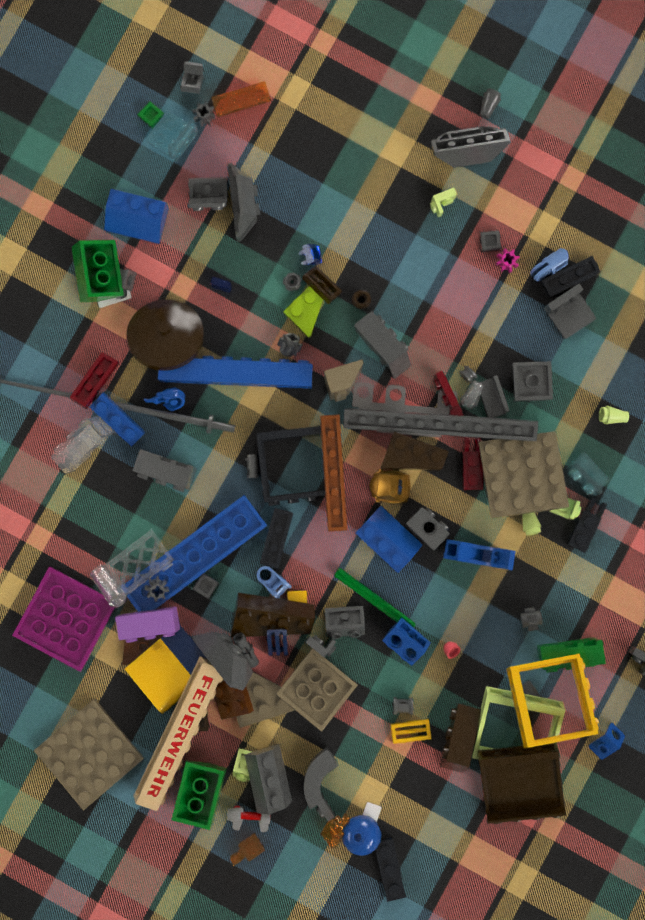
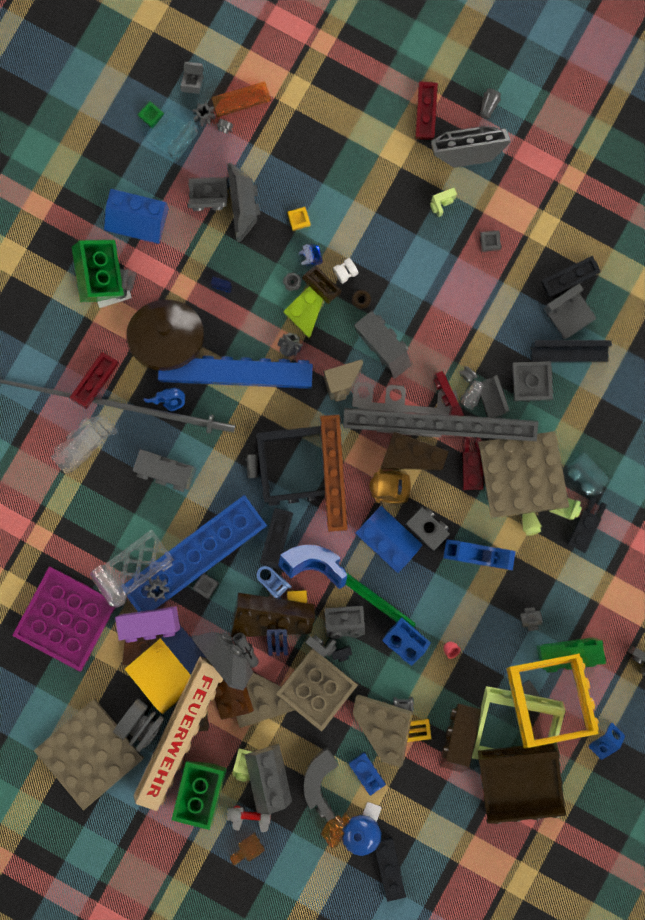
(117, 419): blue plate -> none
(138, 725): none -> dark grey wheel
(224, 126): none -> dark grey plate
(299, 218): none -> yellow tile
(313, 558): none -> arch
(342, 654): none -> black plate
(345, 270): none -> white wheel
(367, 773): none -> blue plate
(385, 728): none -> dark tan plate
(426, 110): none -> dark red plate
(510, 256): dark pink gear -> none
(550, 265): medium blue arm -> none
(570, 351): none -> black fence
(611, 415): yellowish green cone -> none

